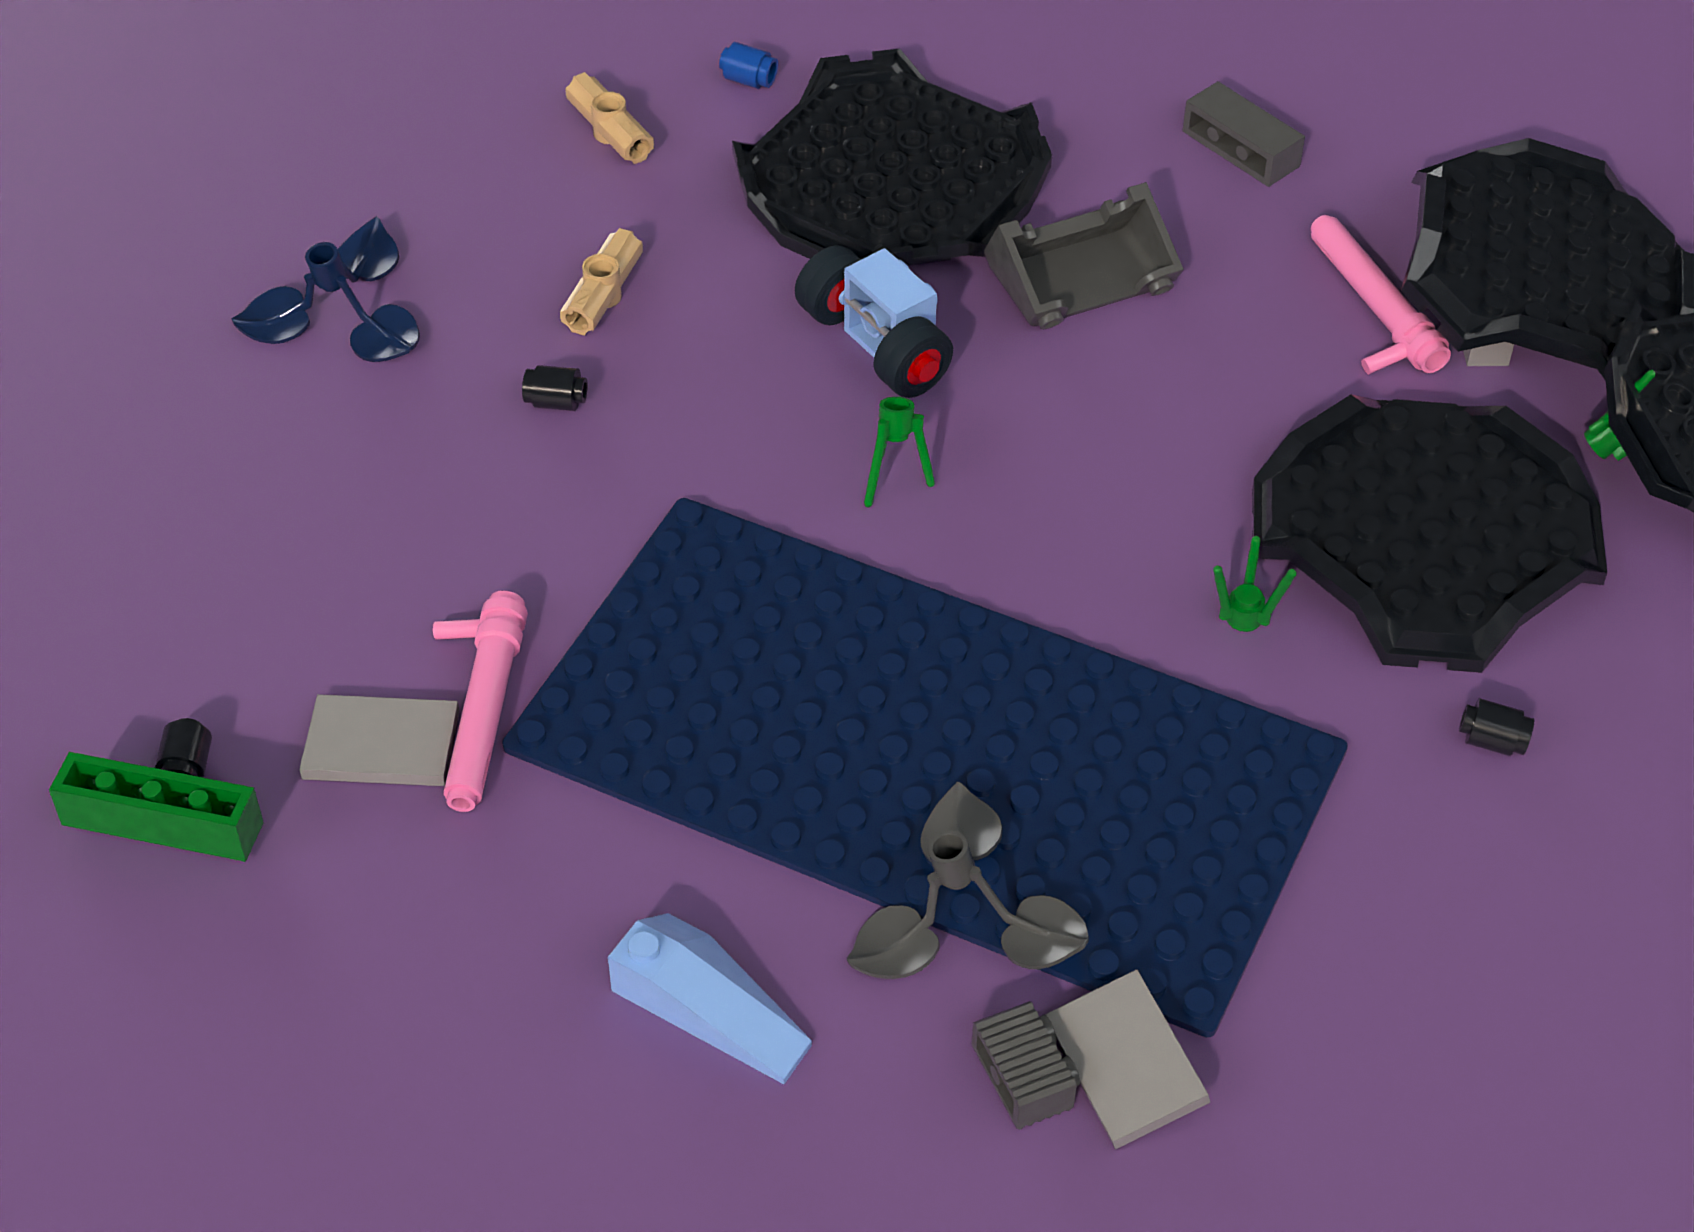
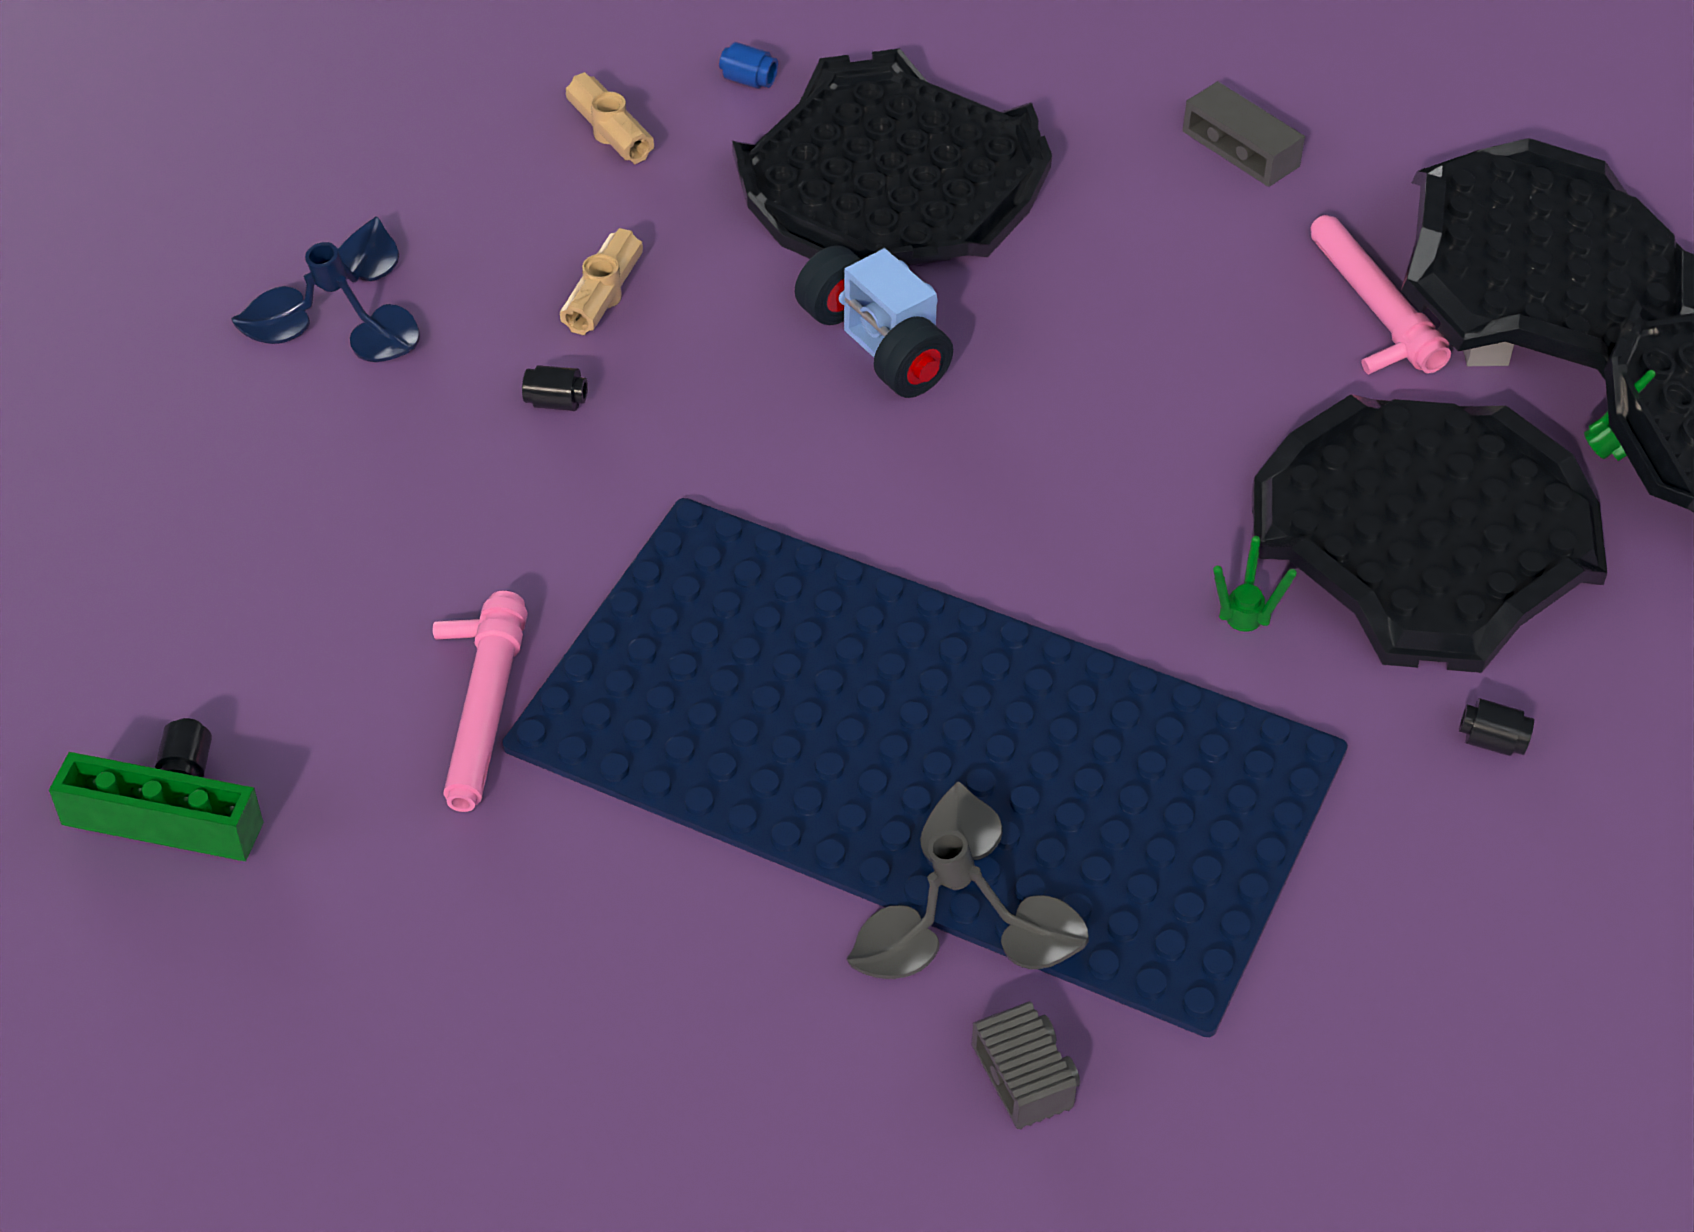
(380, 740): light grey tile -> none
(705, 992): light blue wedge -> none
(895, 425): green plant -> none
(1085, 259): dark grey windscreen -> none
(1127, 1059): light grey tile -> none

